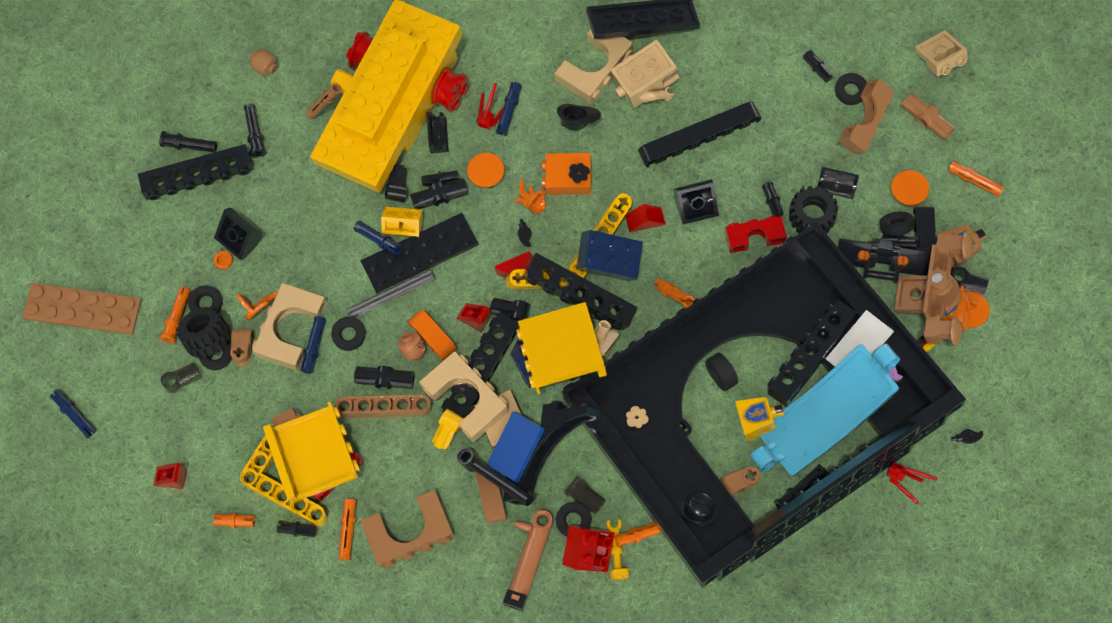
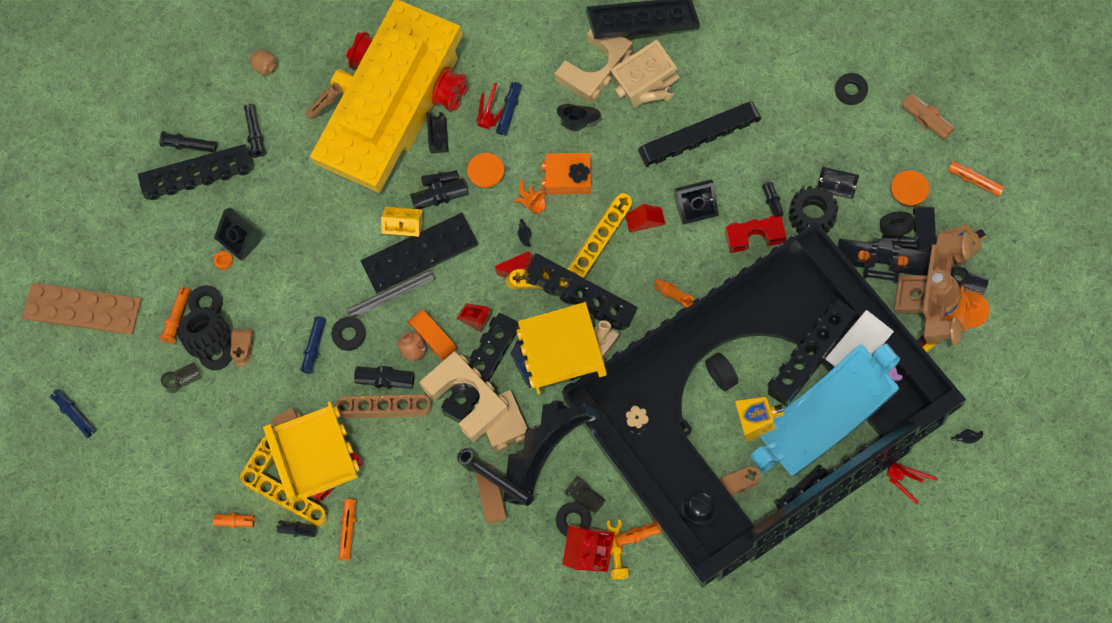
(170, 476): red slope -> none
(252, 310): orange piece -> none
(288, 301): tan arch -> none
(383, 241): dark blue pin -> none
(388, 550): medium nougat arch -> none
(396, 186): black piece -> none
(447, 429): yellow piece -> none
(515, 446): blue tile -> none
(516, 310): black piece -> none
(529, 560): nougat piece -> none
(609, 255): dark blue brick -> none
(817, 65): black axle -> none
(876, 98): medium nougat arch -> none
(942, 53): tan plate -> none

